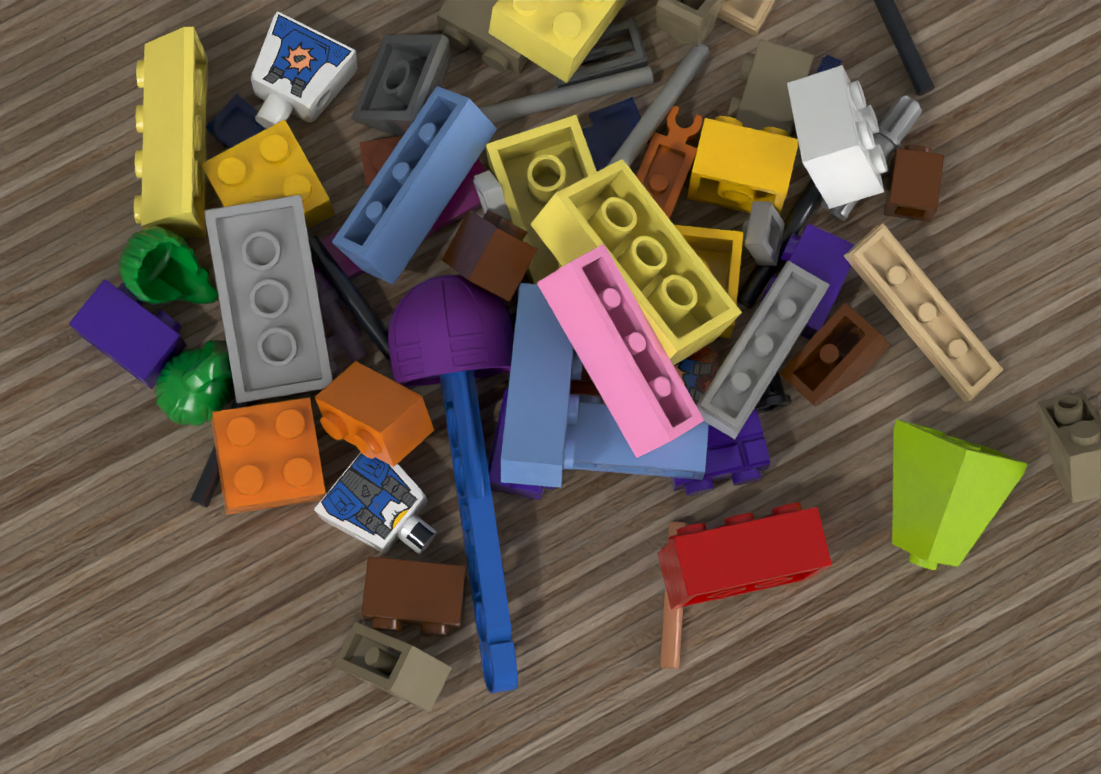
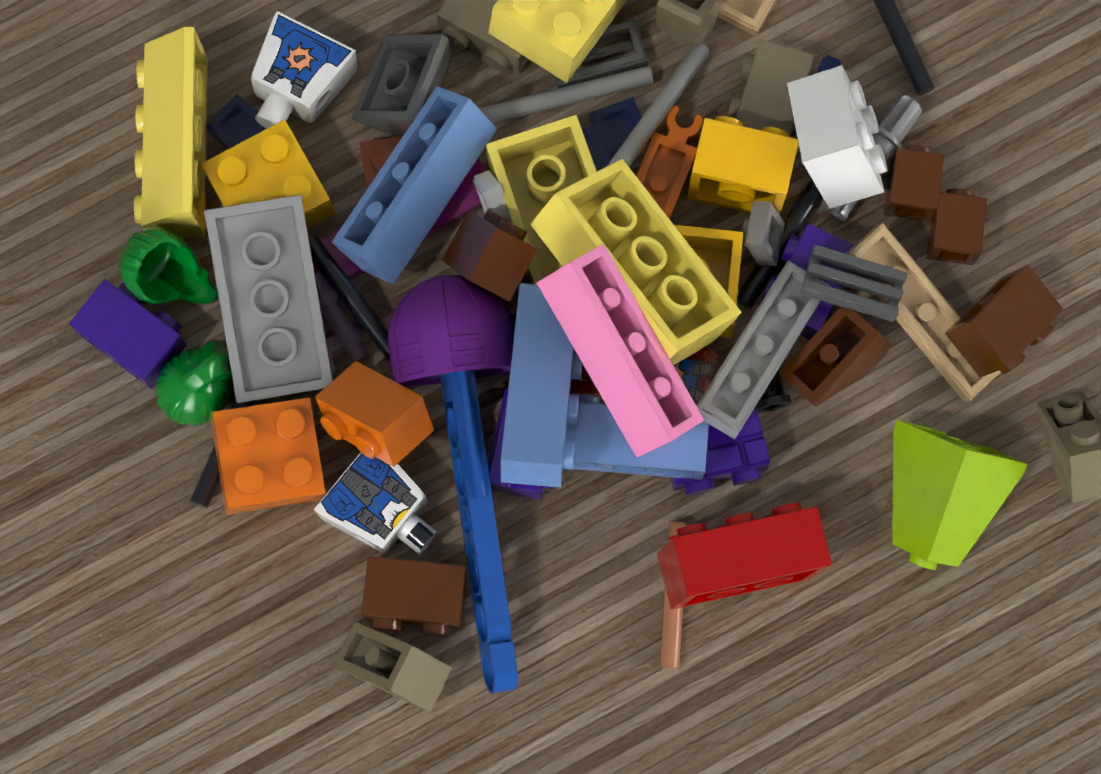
(858, 266): none -> dark grey tile
(957, 227): none -> reddish brown brick
(1005, 322): none -> reddish brown brick

